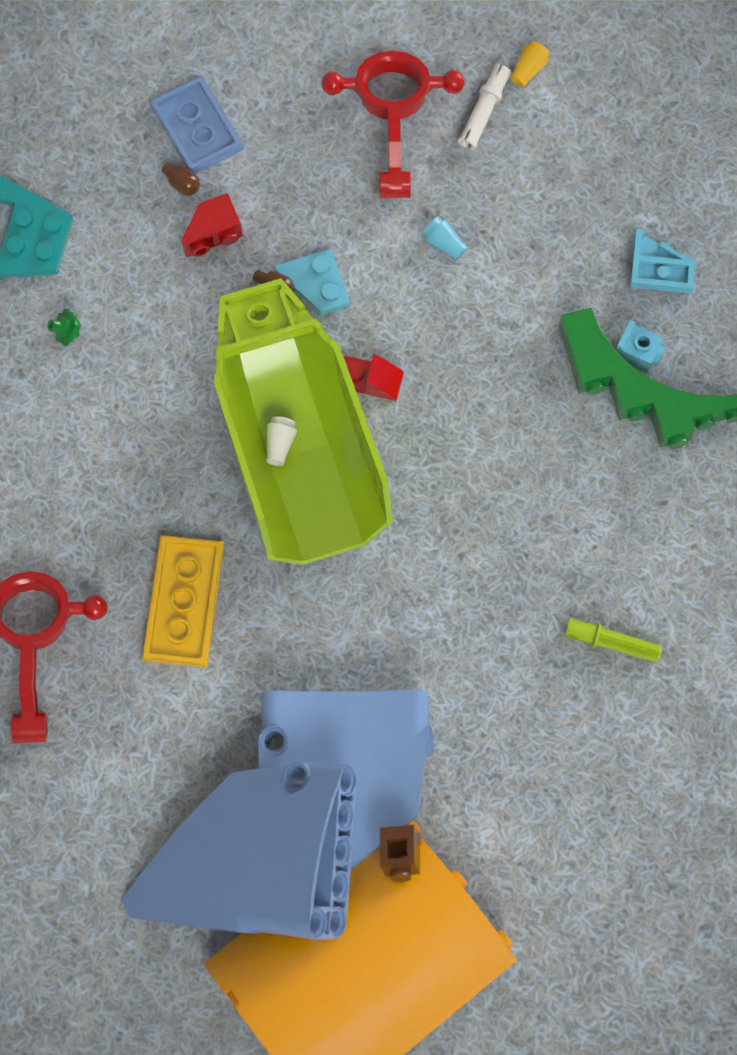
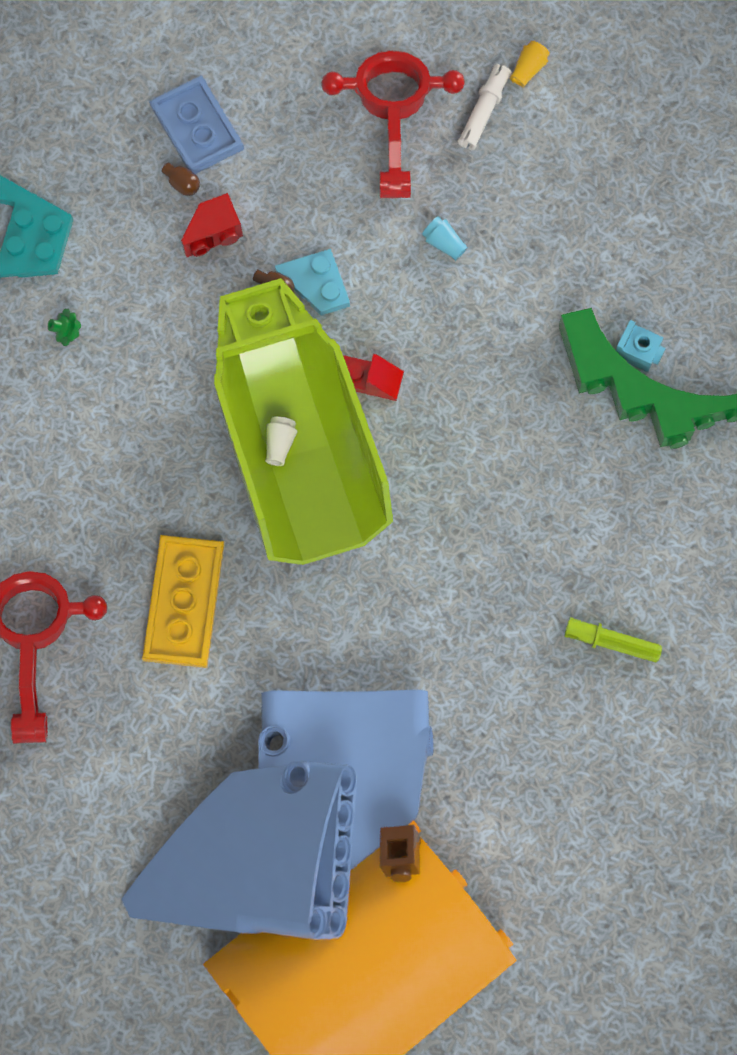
(660, 267): medium azure wing -> none

